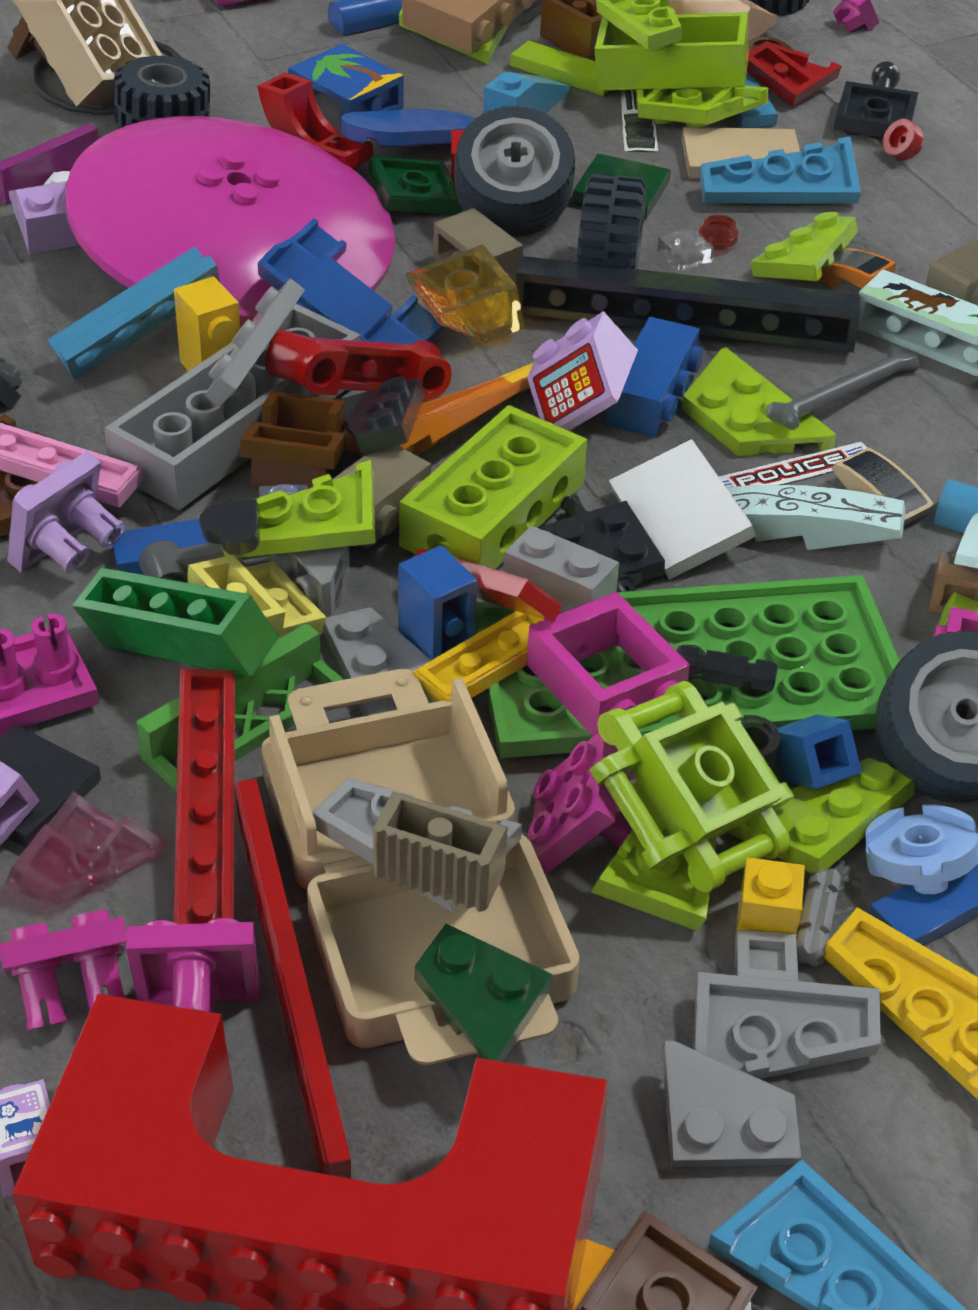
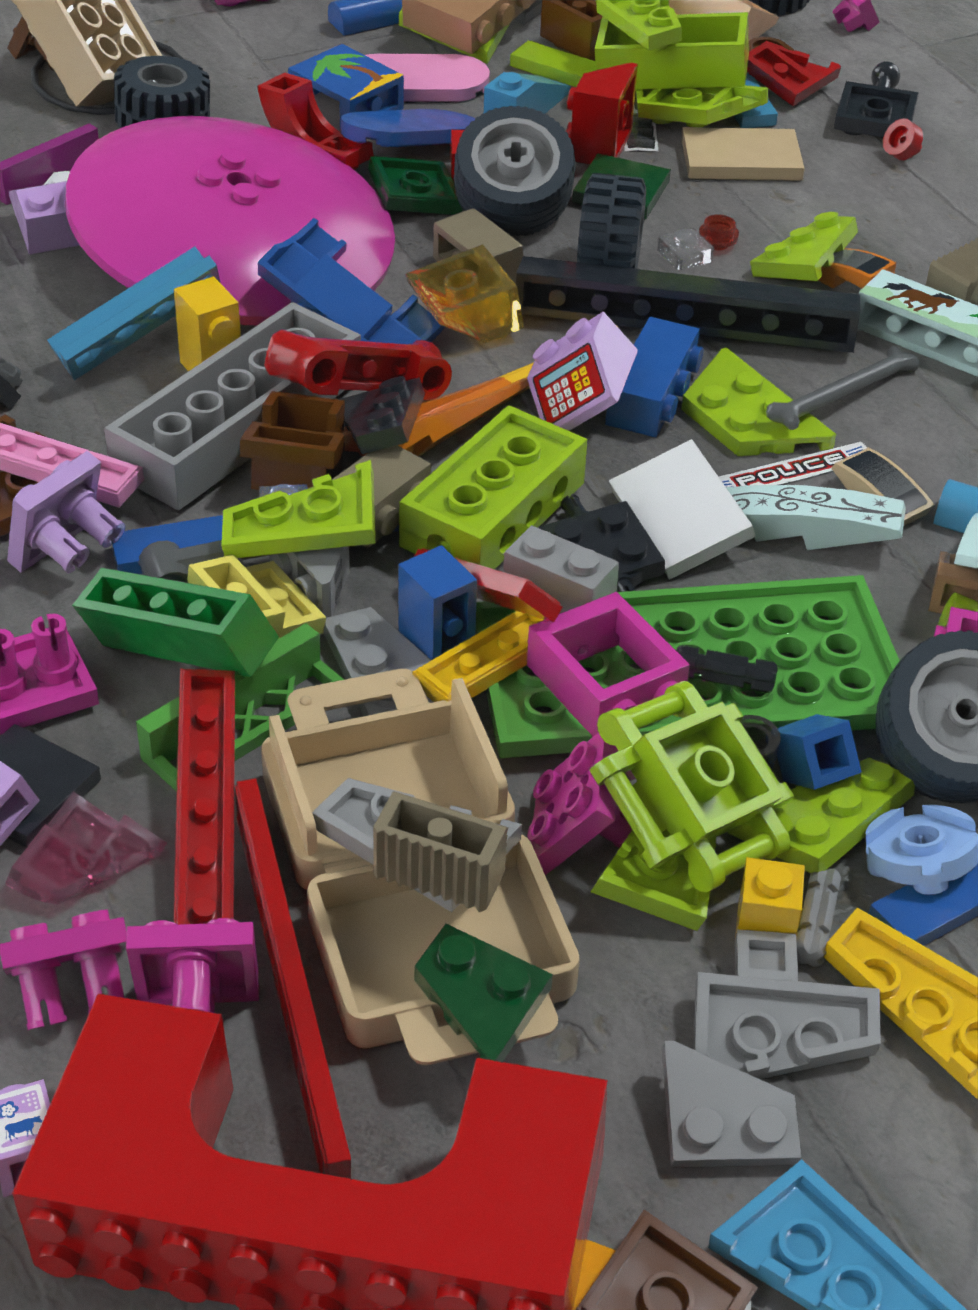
(232, 525): black tile -> none
(252, 340): light grey wing -> none
(437, 76): none -> bright pink tile
(602, 111): none -> red slope
(798, 177): dark azure wing -> none

